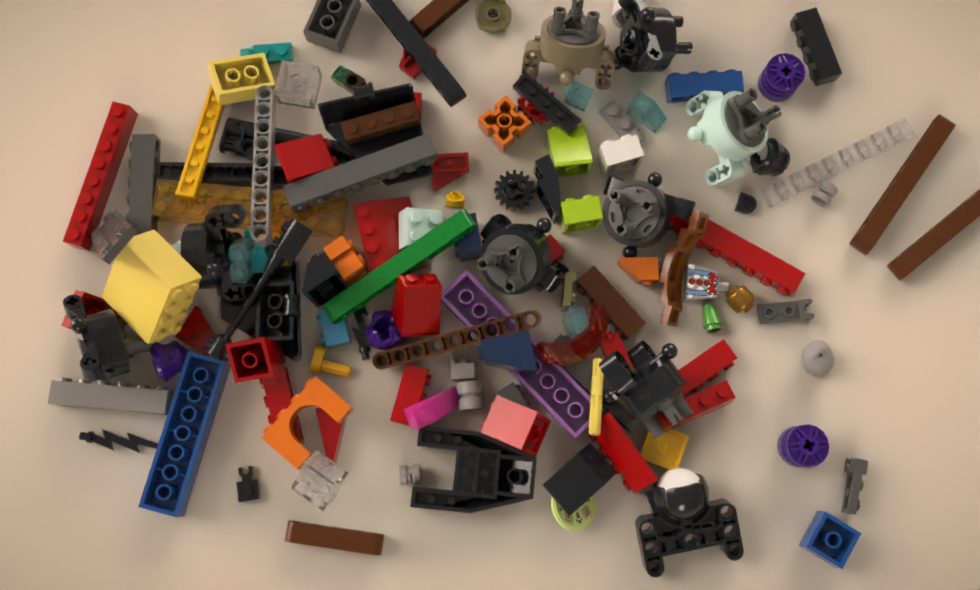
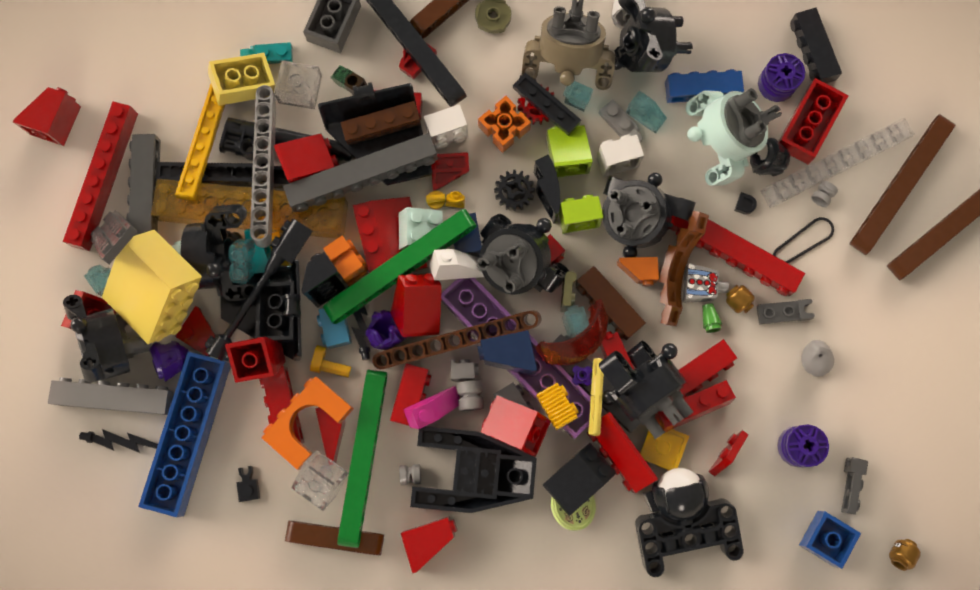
(49, 116): none -> red slope
(97, 278): none -> clear light blue brick
(362, 459): none -> green beam
(427, 540): none -> red slope
(435, 199): none -> yellow plate
(446, 126): none -> white brick
(454, 265): none -> white slope
(557, 406): none -> yellow brick
(577, 379): none -> dark purple plate
(729, 453): none -> red wing
(799, 232): none -> black piece
(812, 120): none -> red brick
(904, 554): none -> pearl gold head

